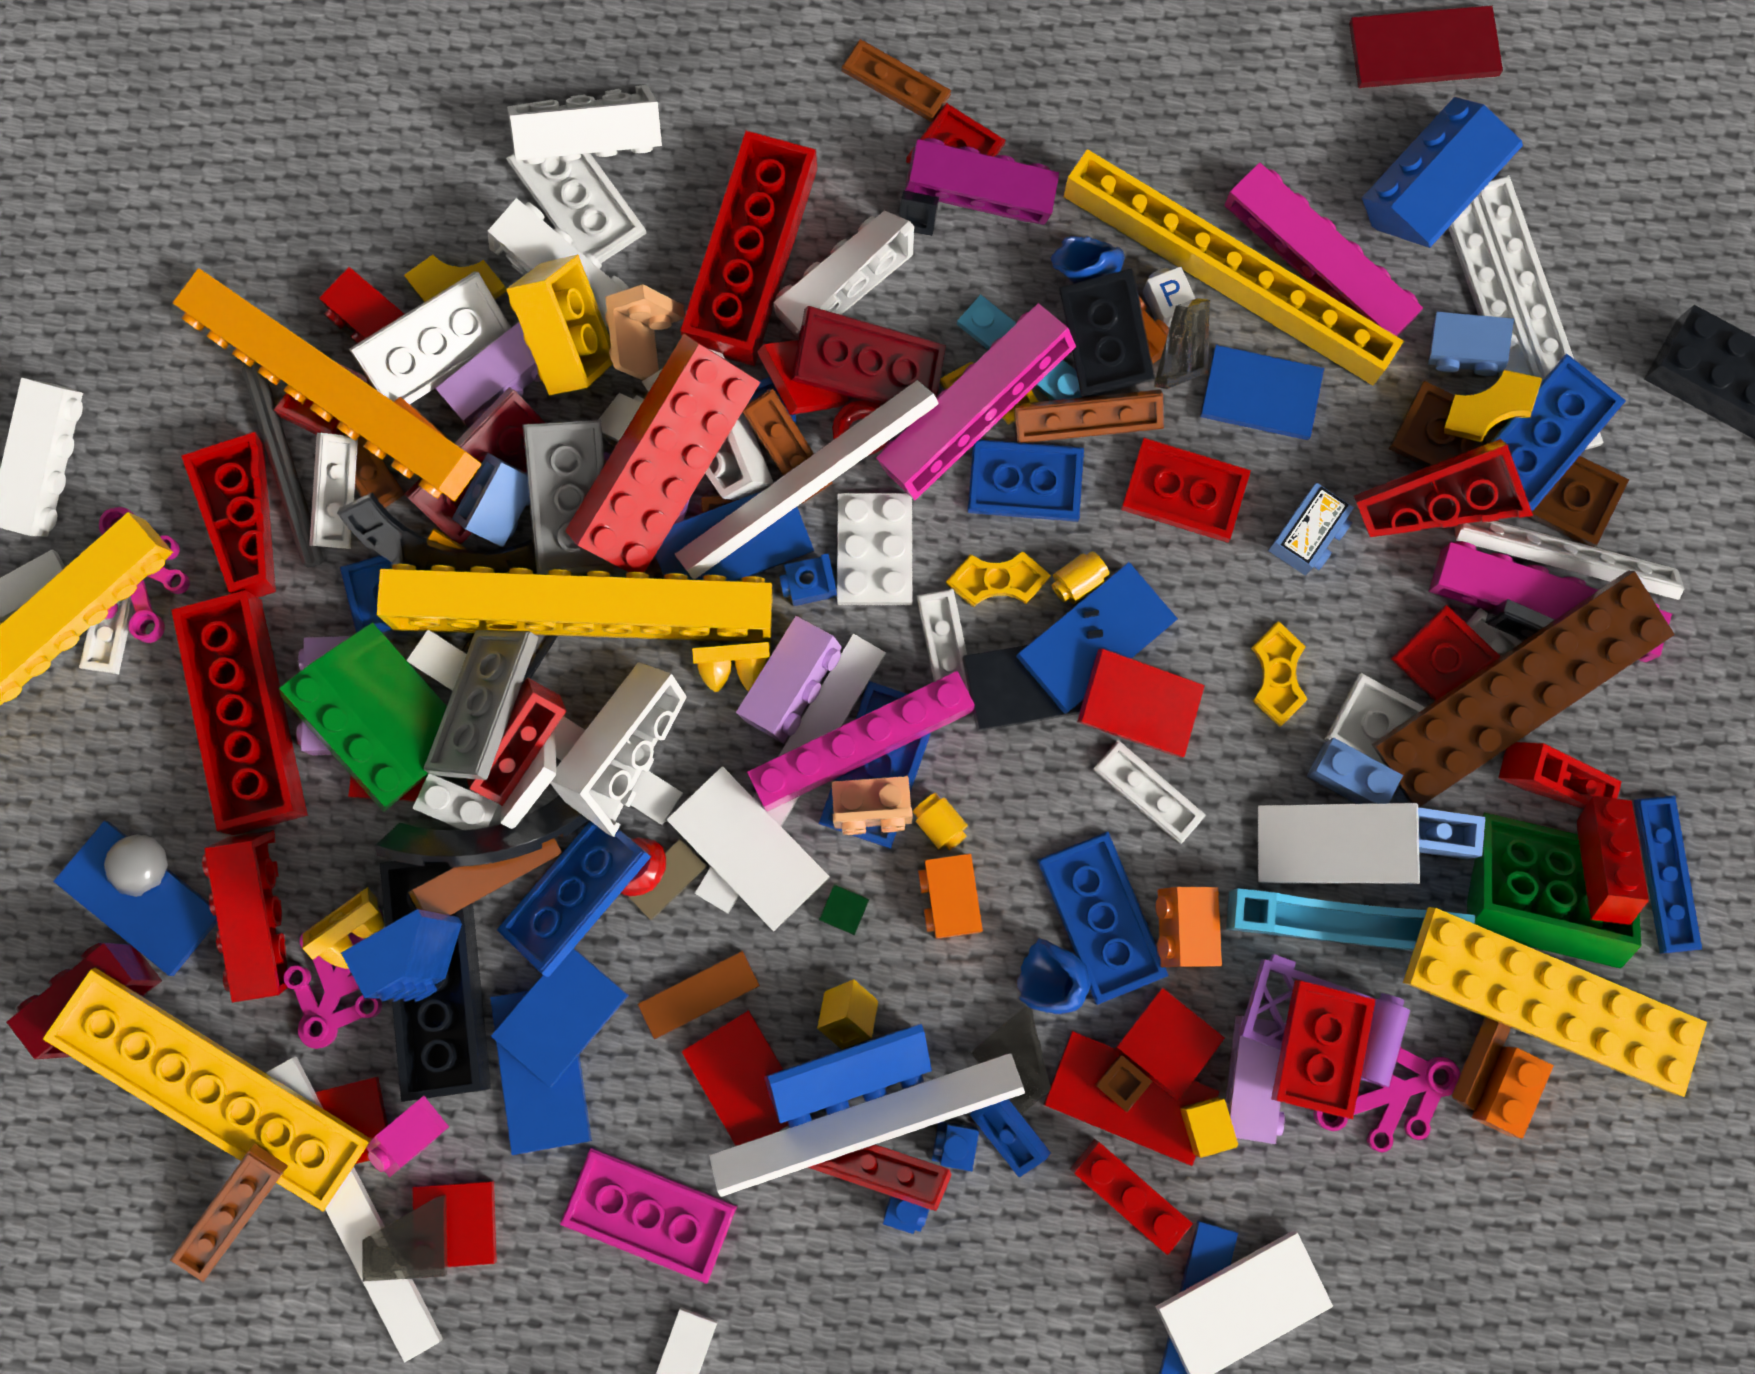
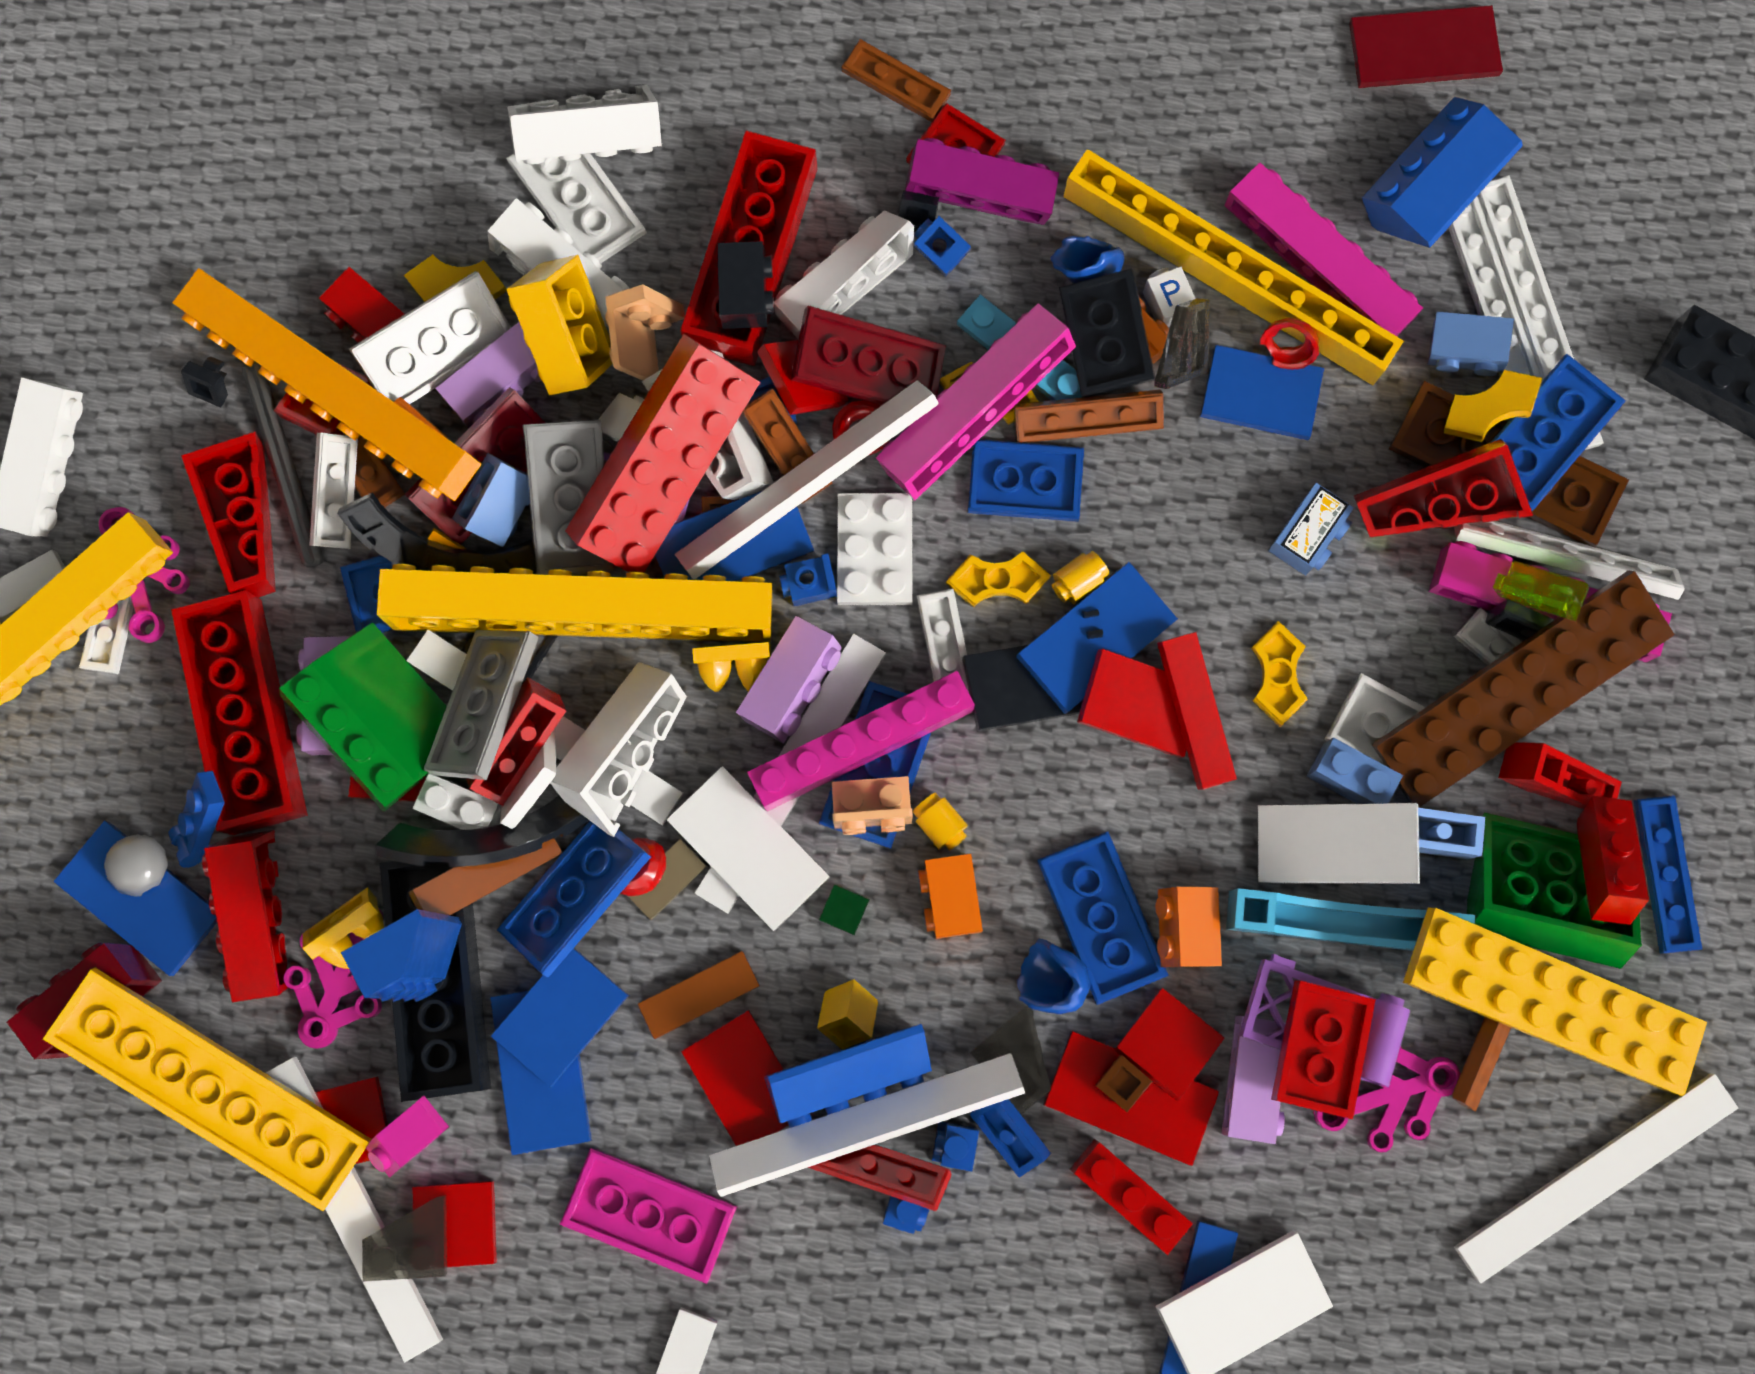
(197, 820): none -> blue plate
(206, 381): none -> black tile
(229, 1212): dark orange tile -> none
(743, 285): none -> black brick
(956, 247): none -> blue brick
(1149, 792): white tile -> none
(1186, 490): red plate -> none
(1197, 711): none -> red tile
(1209, 1127): yellow panel -> none
(1291, 357): none -> red piece
(1444, 654): red tile -> none
(1513, 1092): orange brick -> none
(1542, 590): none -> clear neon green bracket
(1595, 1178): none -> white tile

